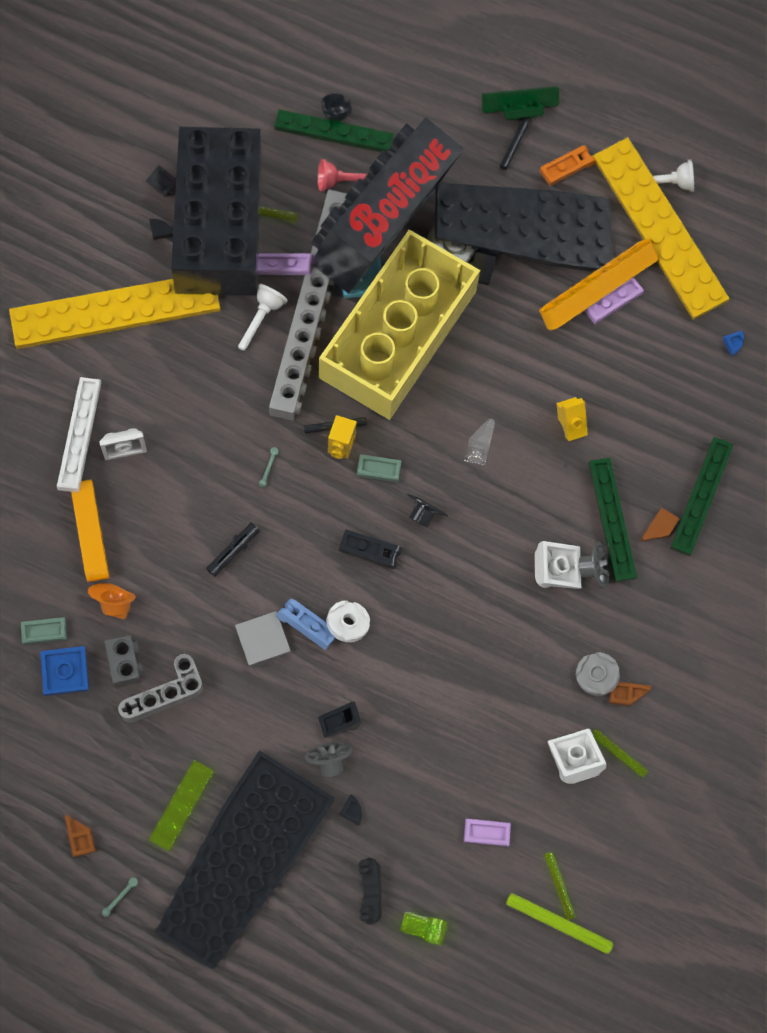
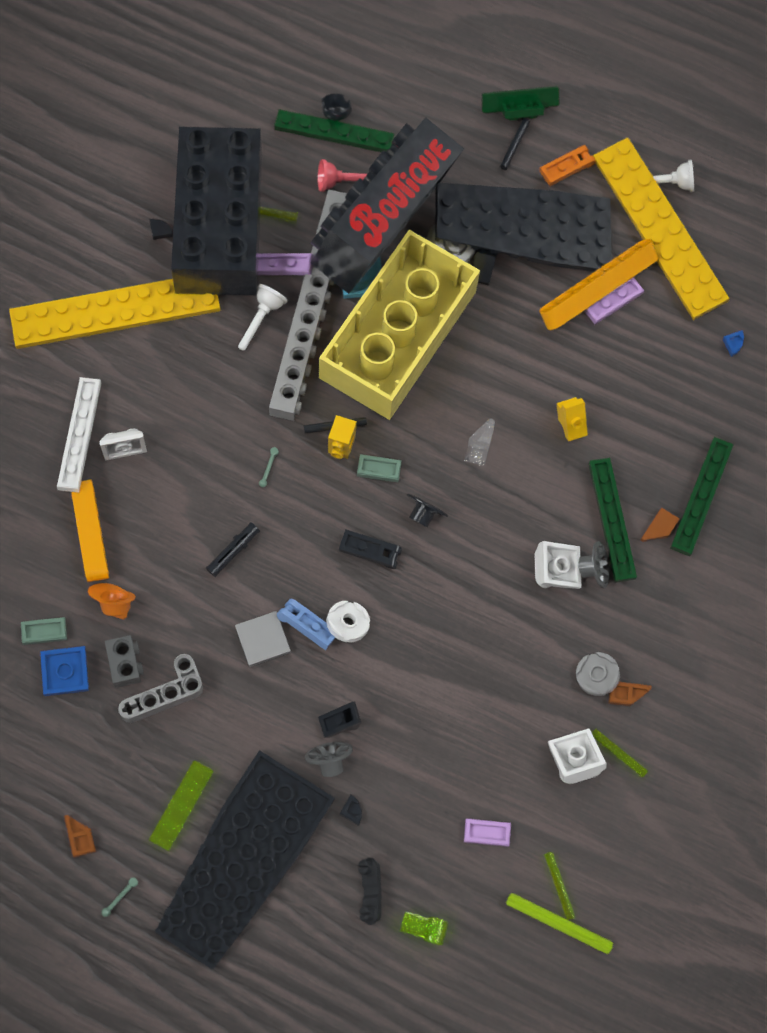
(162, 181): black bracket -> none

